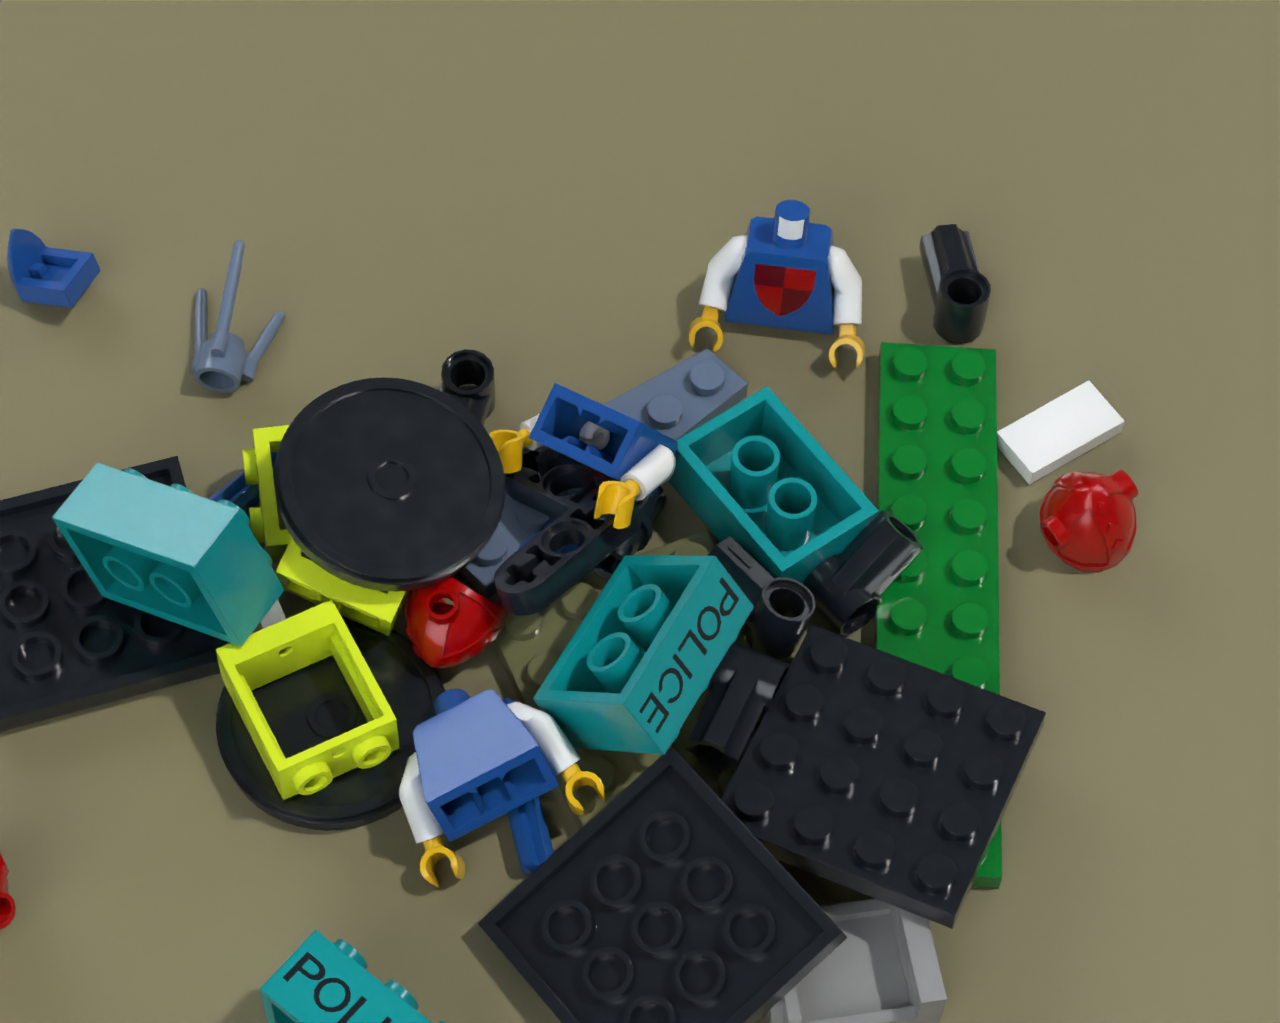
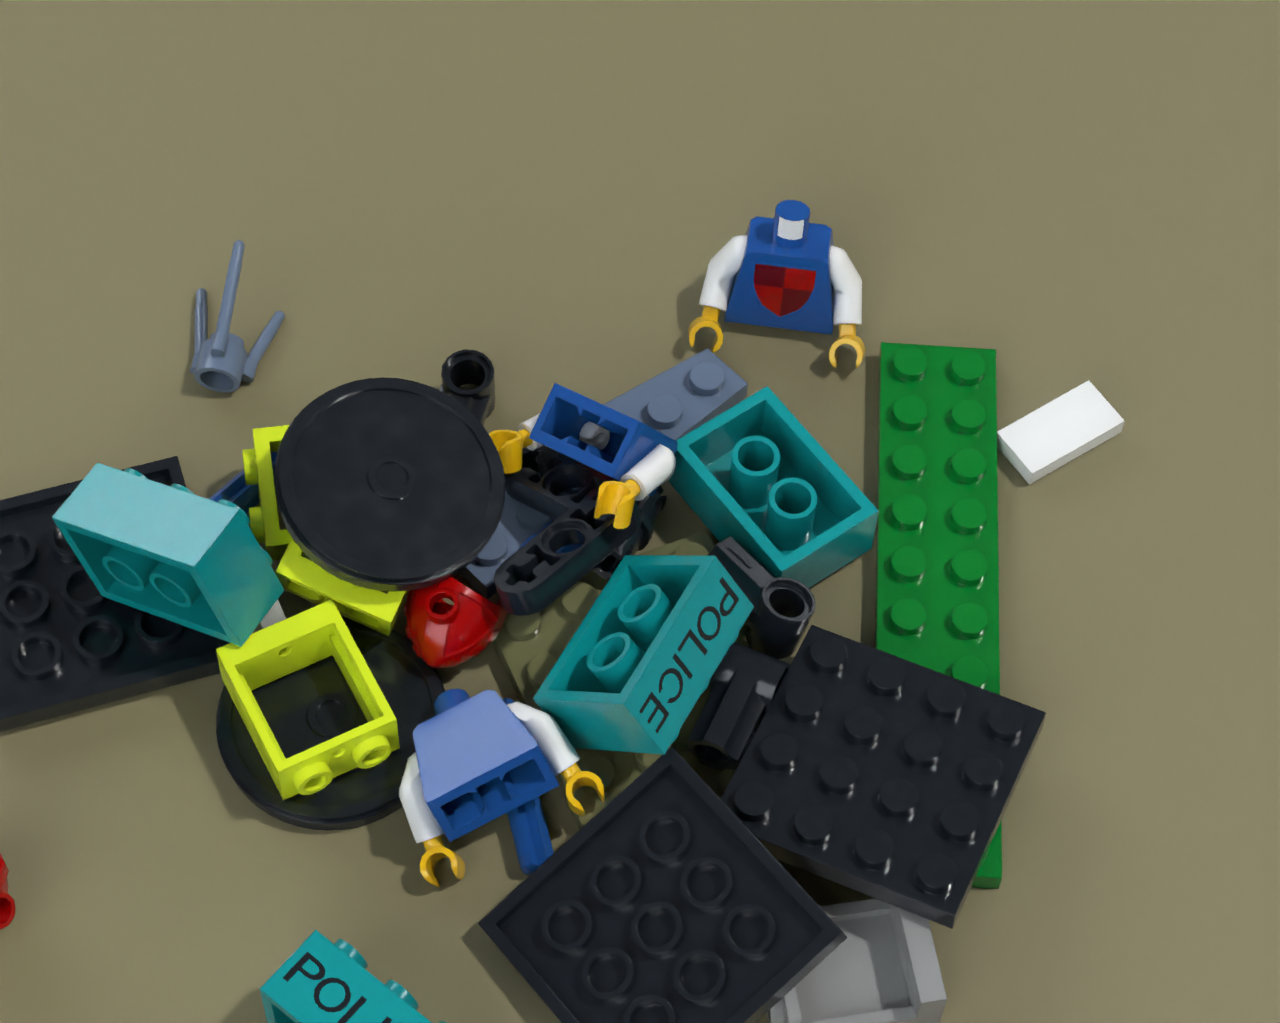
(48, 273): blue plate -> none
(852, 582): black piece -> none
(955, 283): black piece -> none
(1090, 519): red helmet -> none

